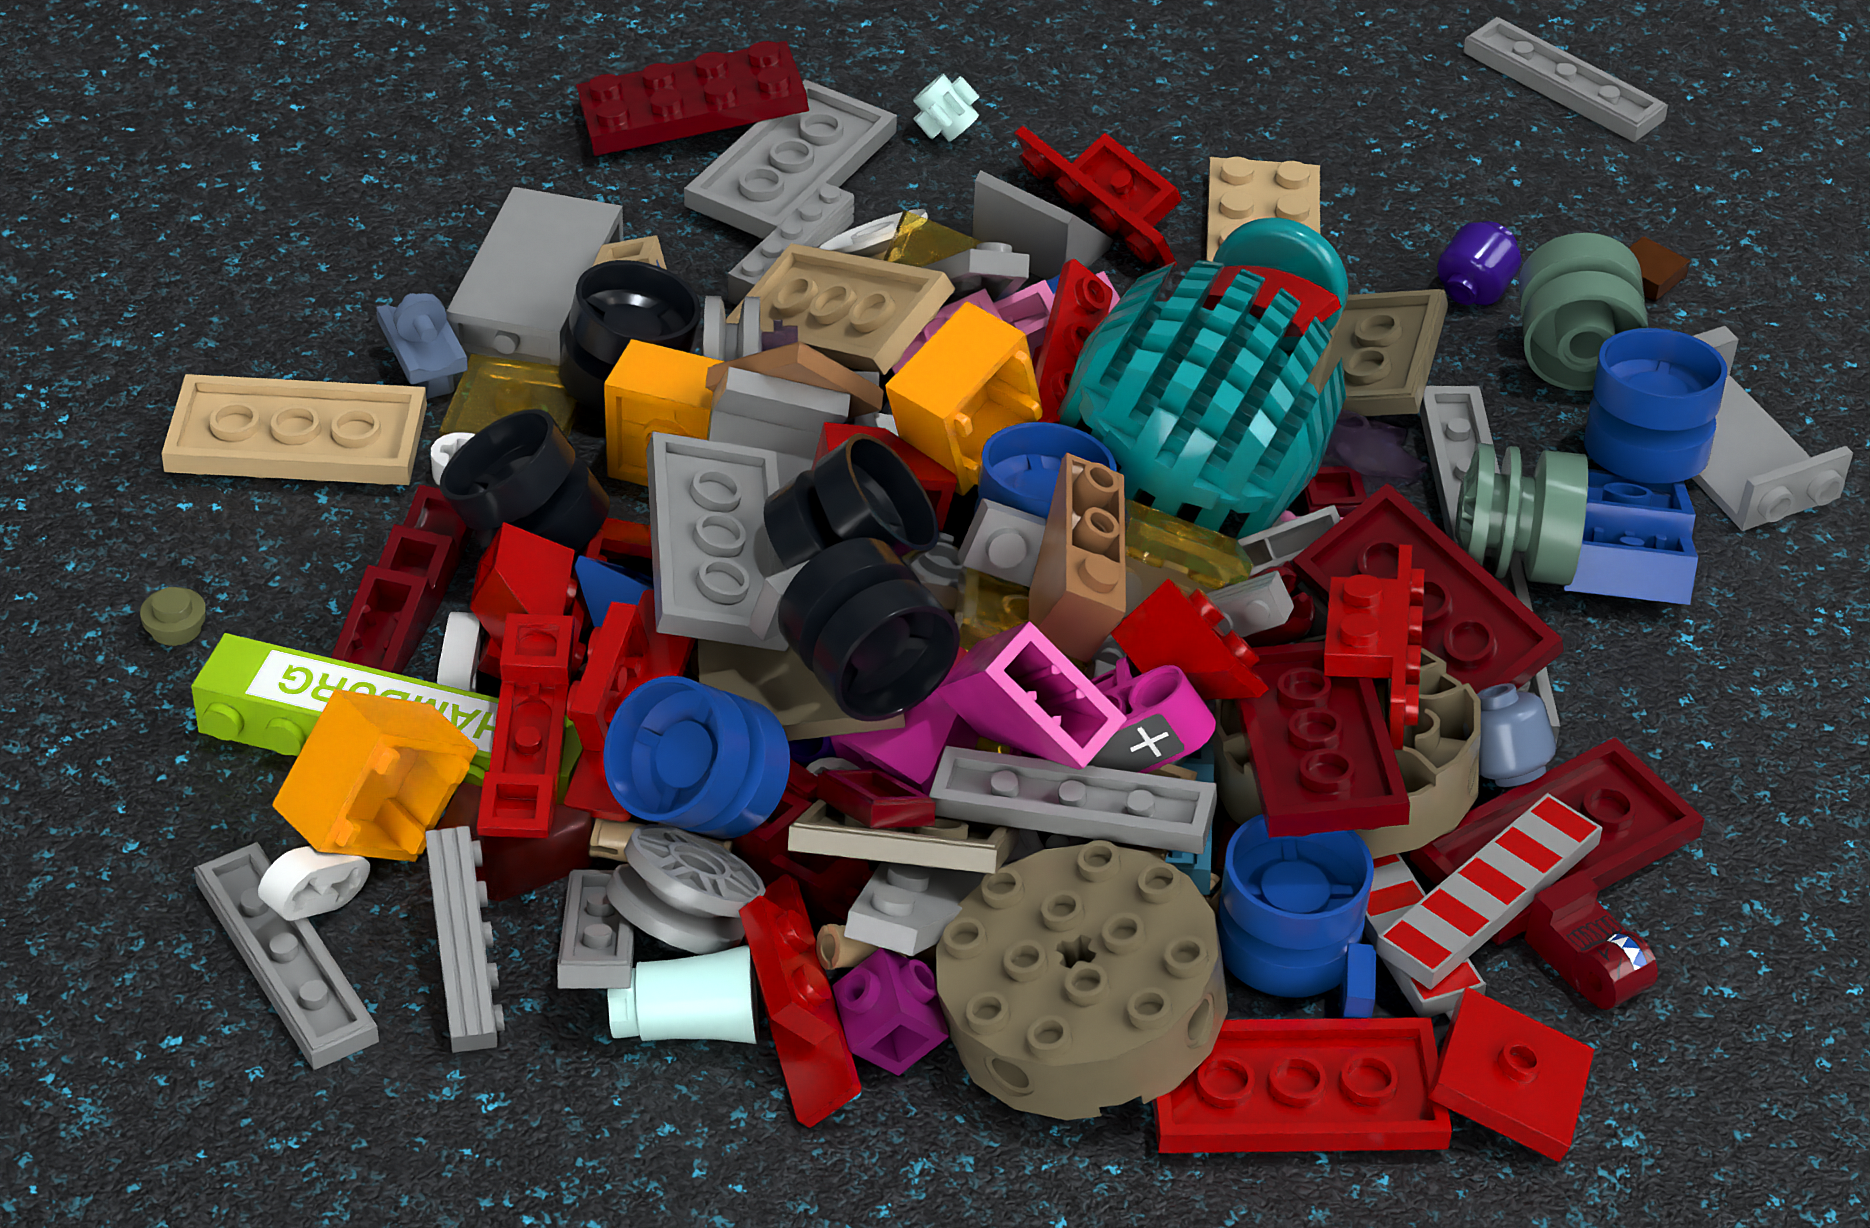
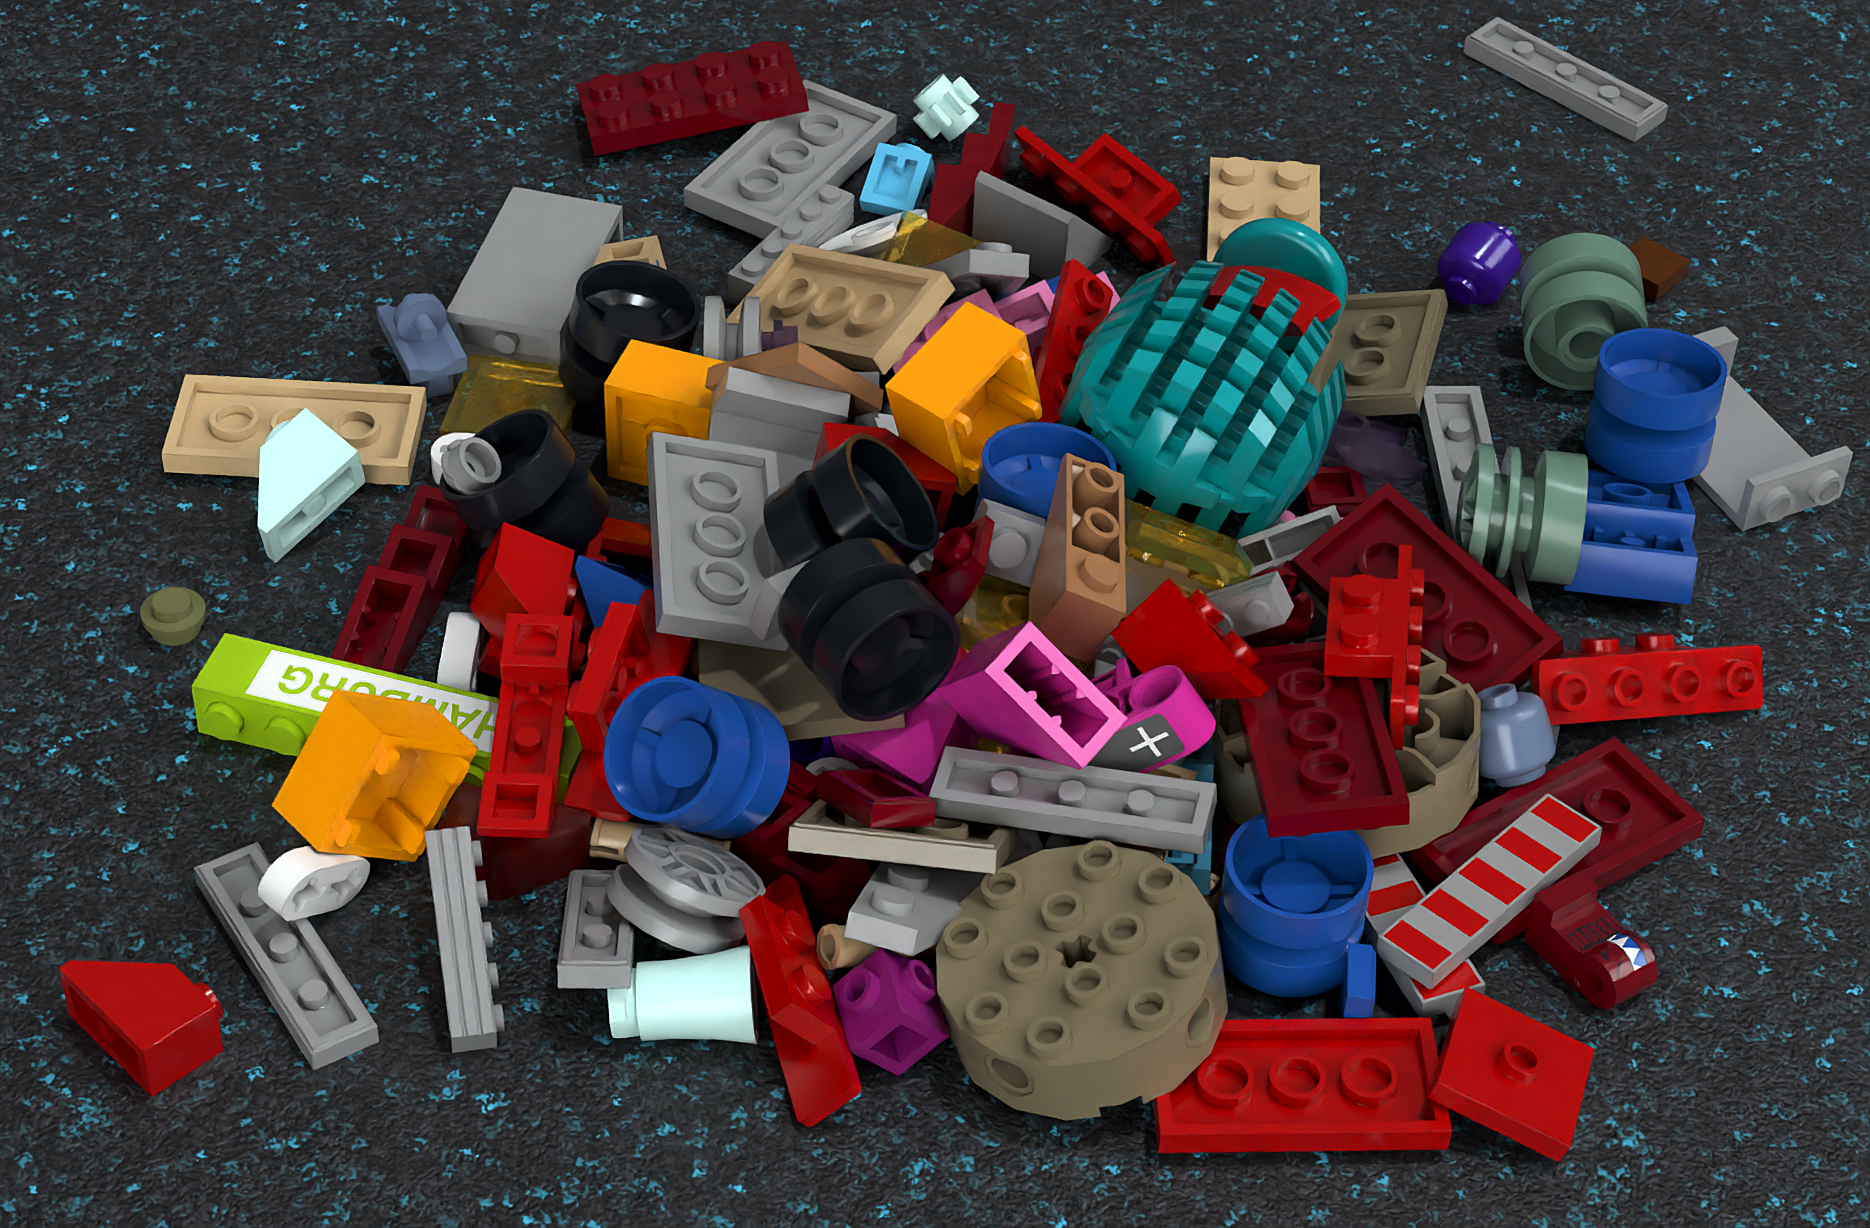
(145, 1017): none -> red slope
(302, 480): none -> light aqua slope
(470, 465): none -> light grey plate
(897, 179): none -> medium azure bracket
(955, 184): none -> dark red slope
(959, 564): none -> dark red slope
(1647, 679): none -> red bracket

